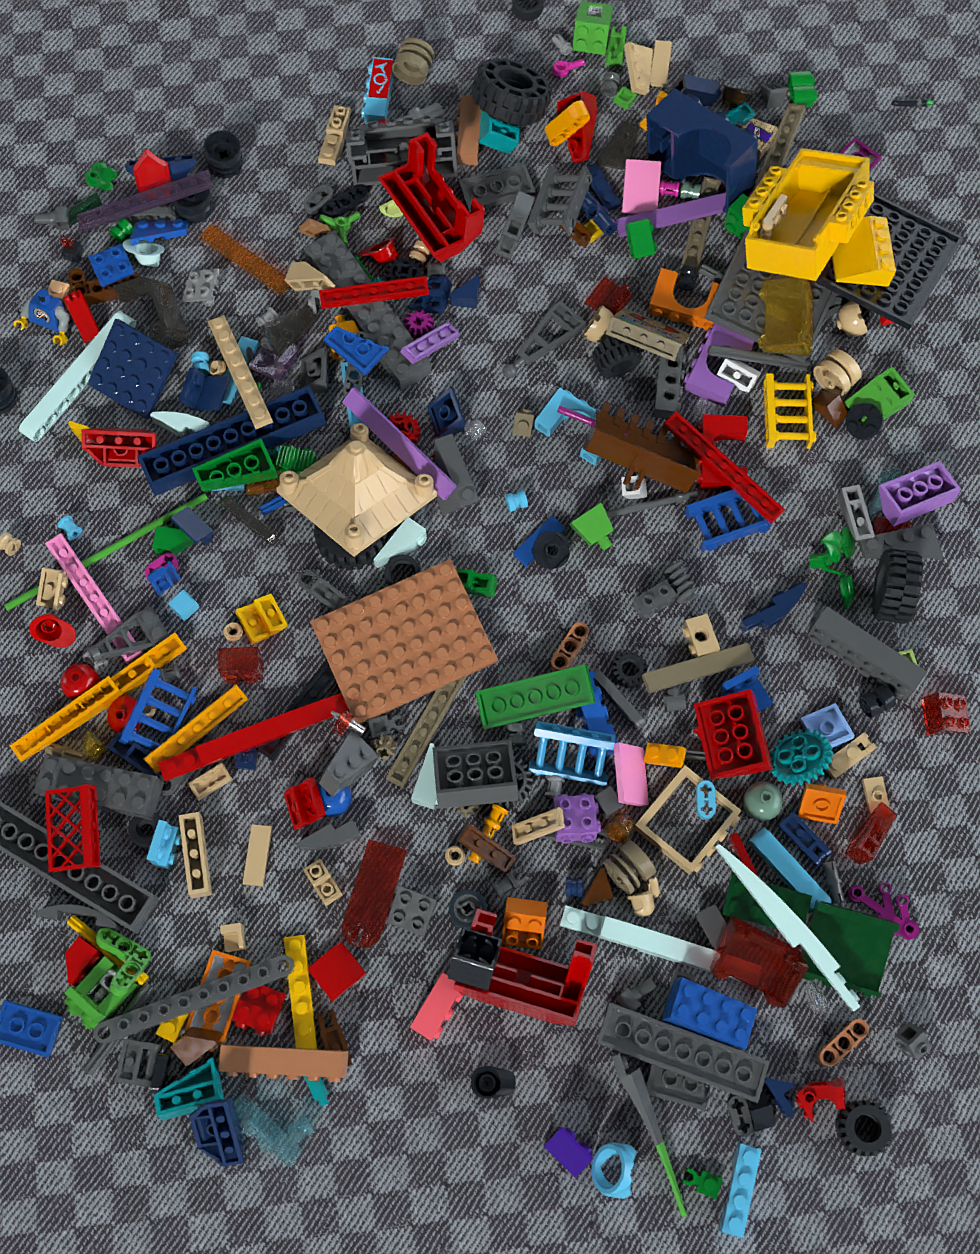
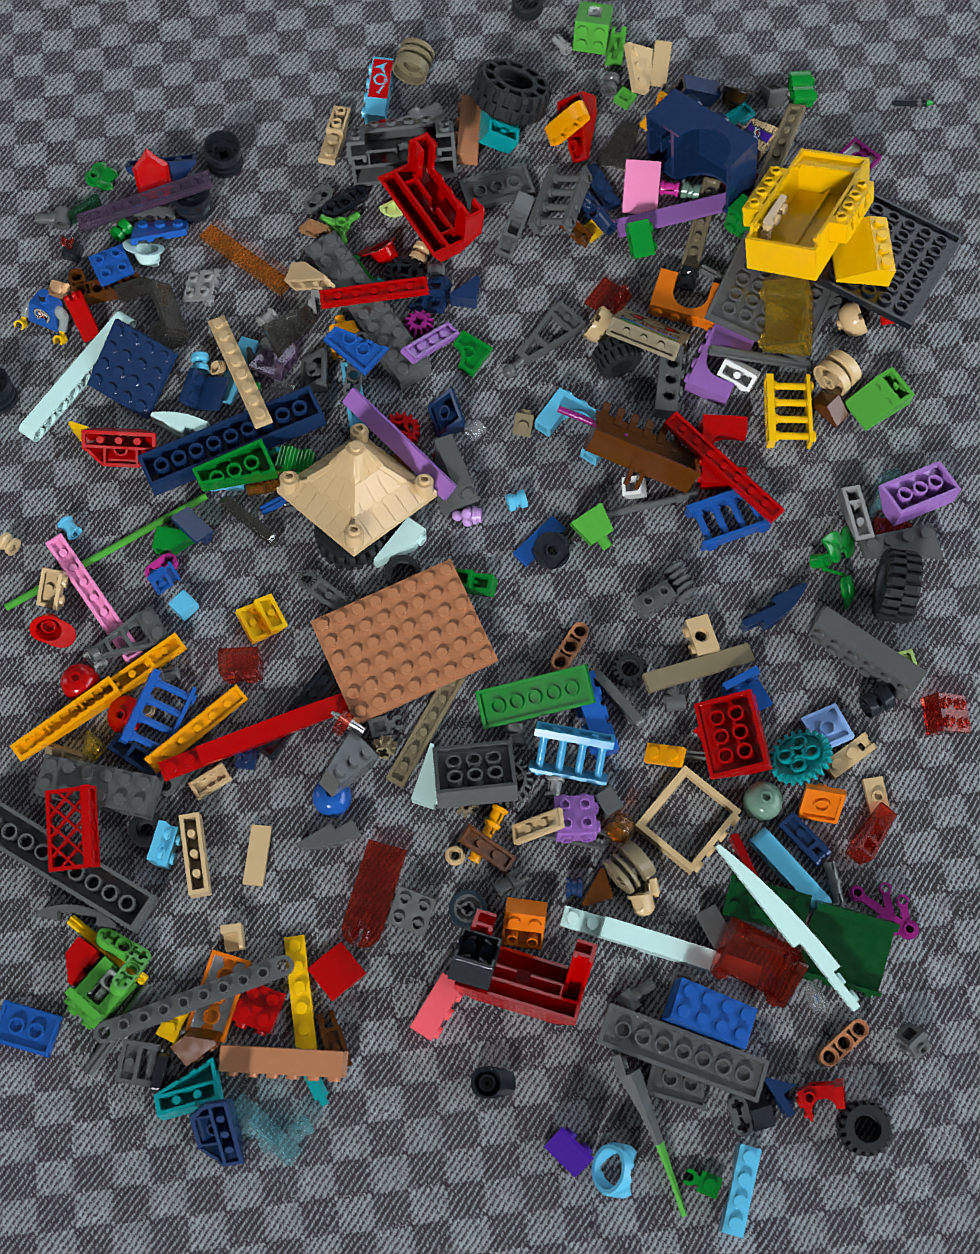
(233, 626): tan plate -> none
(304, 803): red slope -> none
(322, 882): tan slope -> none
(469, 515): none -> lavender piece
(472, 352): none -> green tile
(561, 68): dark pink plate -> none
(631, 775): bright pink tile -> none
(711, 804): medium azure beam -> none
(860, 411): black plate -> none

